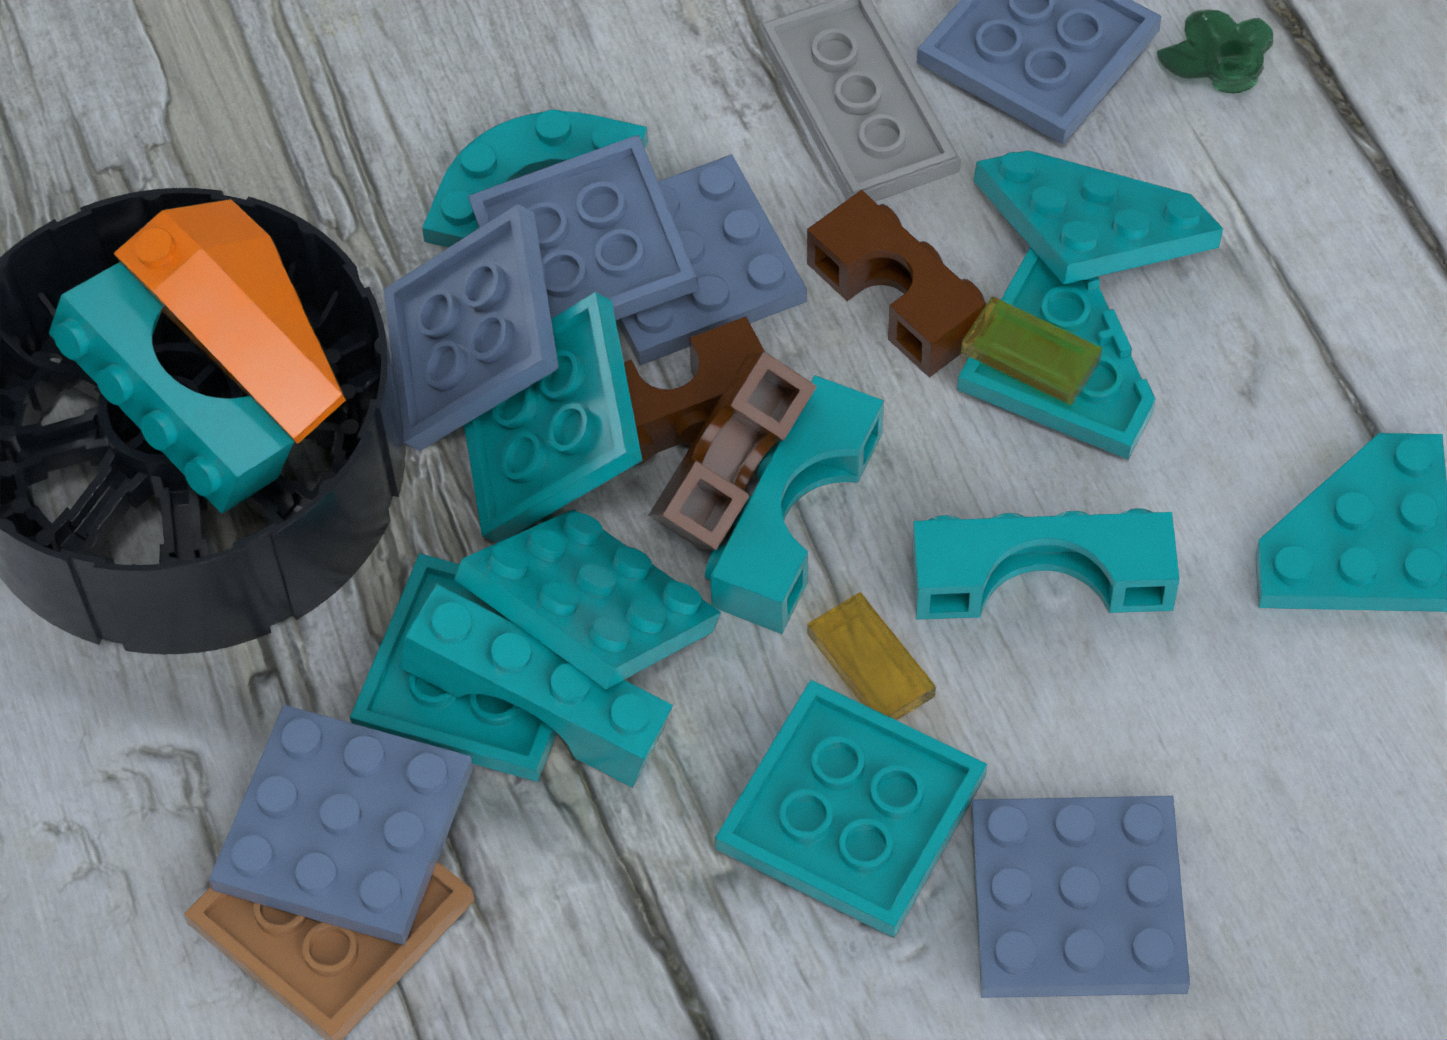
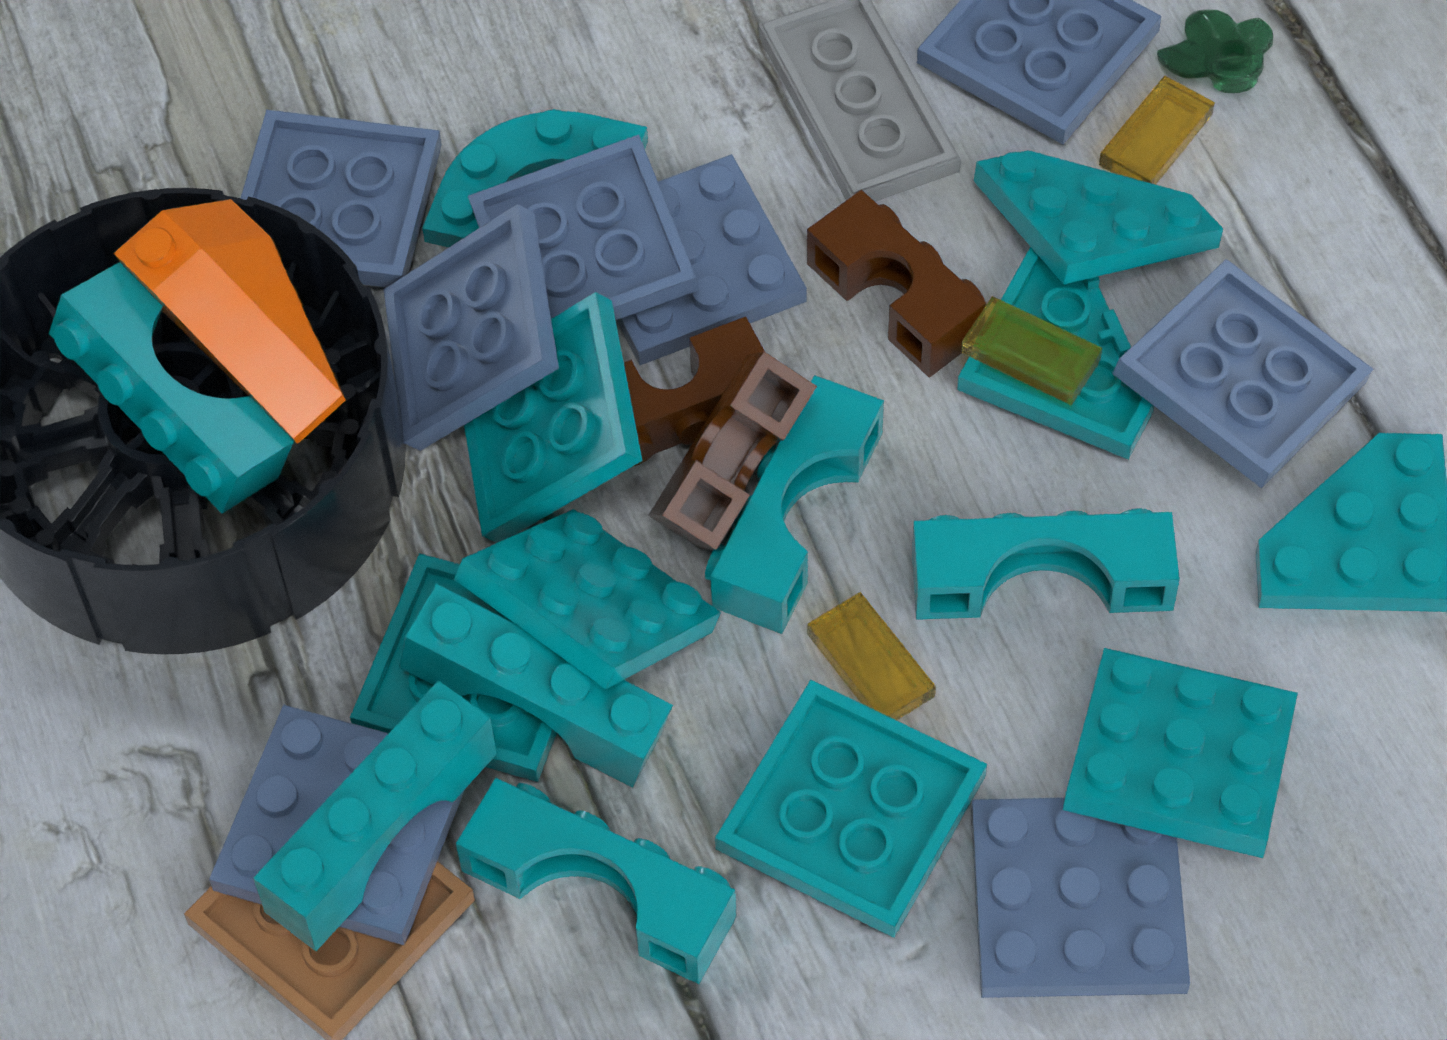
(330, 858): none -> teal arch
(351, 182): none -> sand blue plate
(526, 840): none -> teal arch
(1157, 132): none -> clear yellow tile
(1181, 752): none -> teal plate
(1243, 372): none -> sand blue plate

